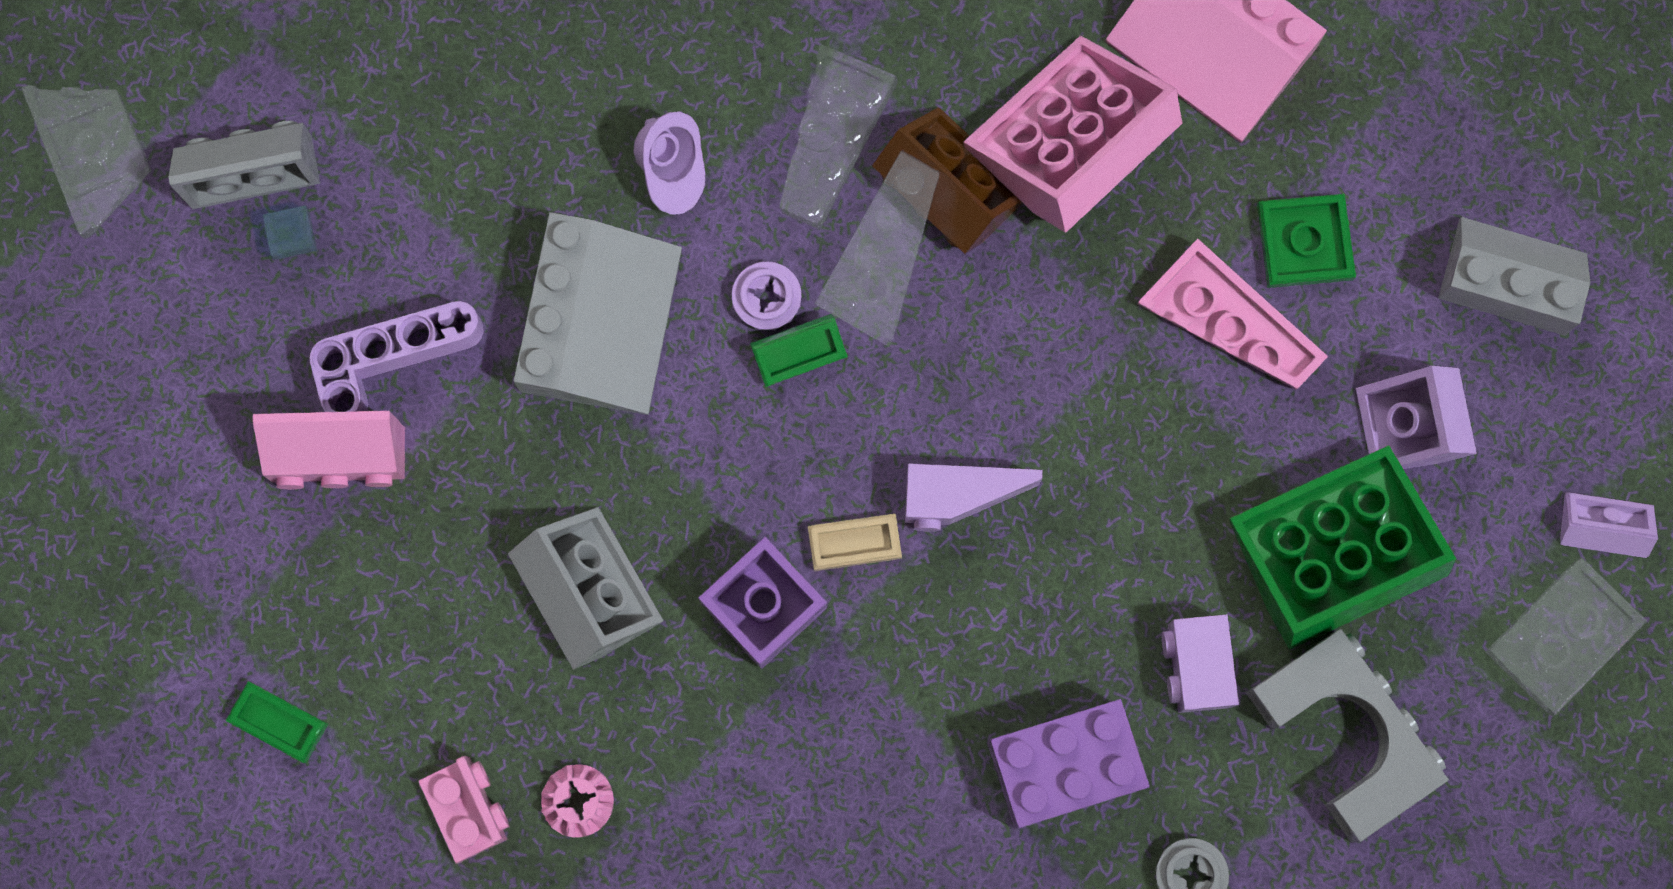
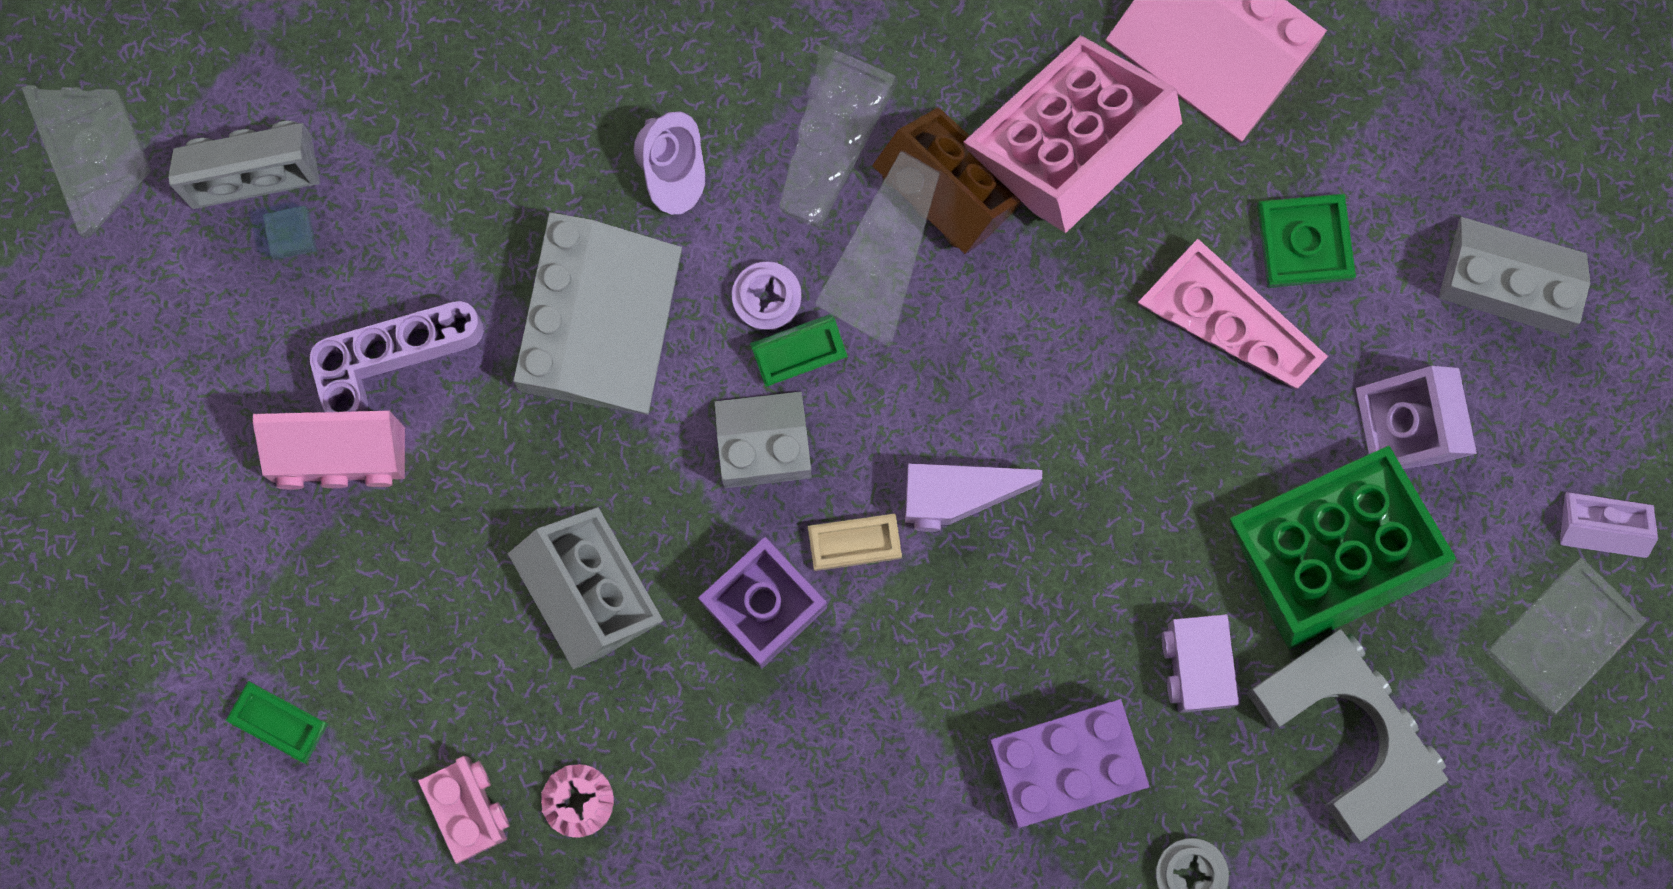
(762, 440): none -> light grey slope

